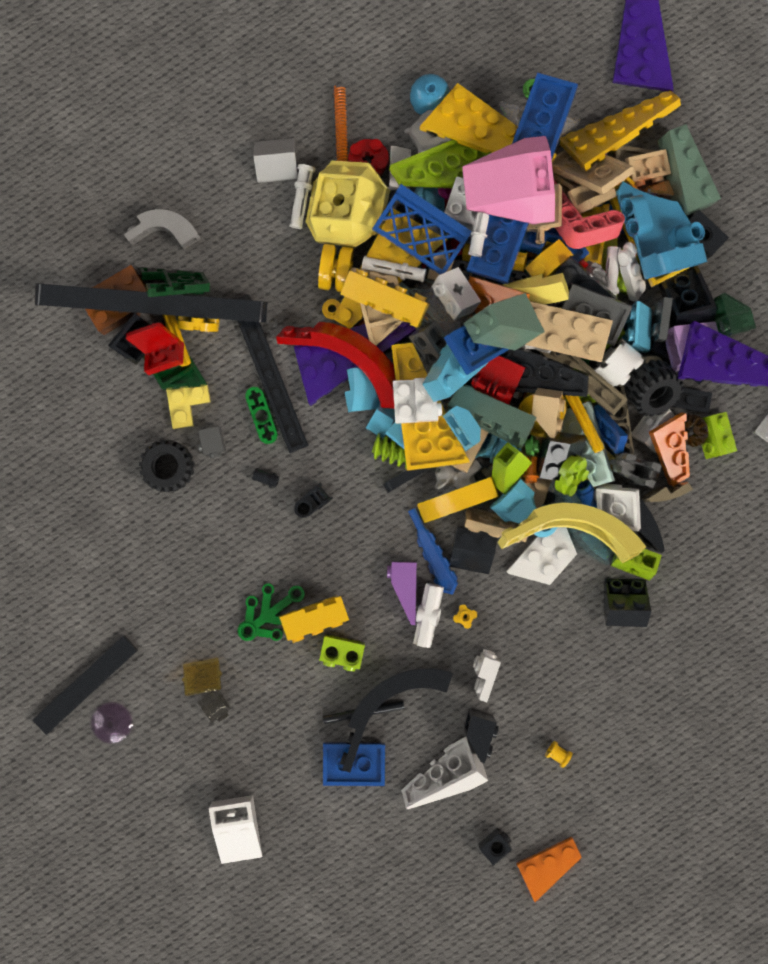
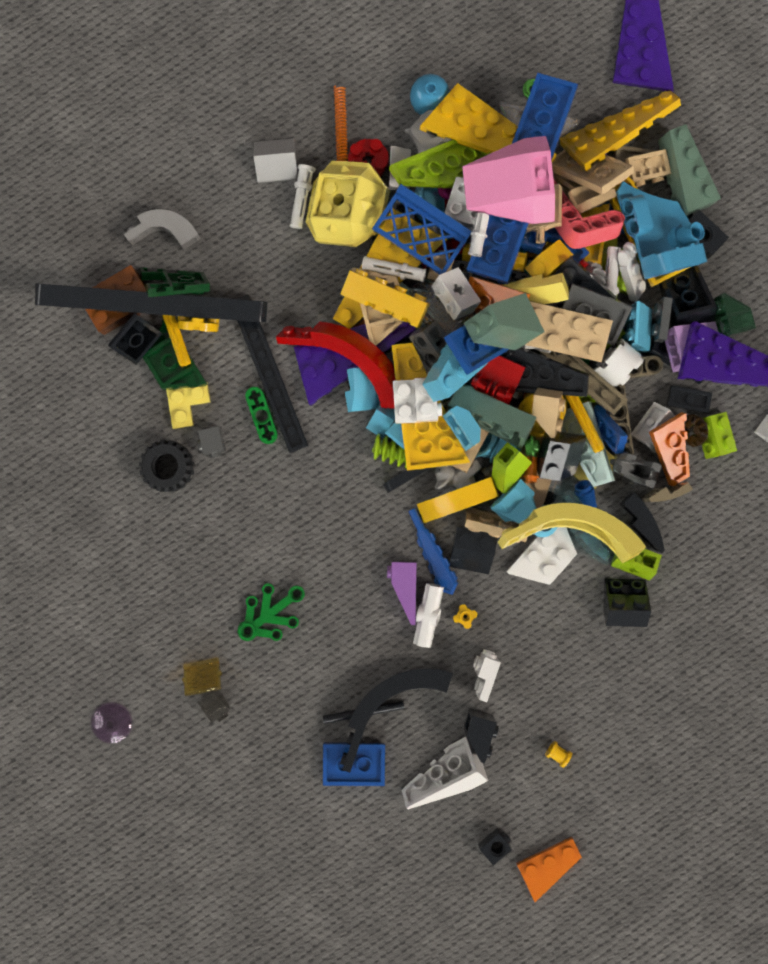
(85, 685): black tile -> none
(160, 347): red bracket -> none
(235, 829): white slope -> none
(266, 478): black pin -> none
(313, 500): black piece -> none
(314, 618): yellow wedge -> none
(331, 302): yellow plate -> none
(334, 267): yellow wheel -> none
(343, 647): lime brick -> none
(572, 473): lime plate -> none
(620, 503): white plate -> none
(653, 388): black tyre -> none
(659, 189): clear orange slope -> none

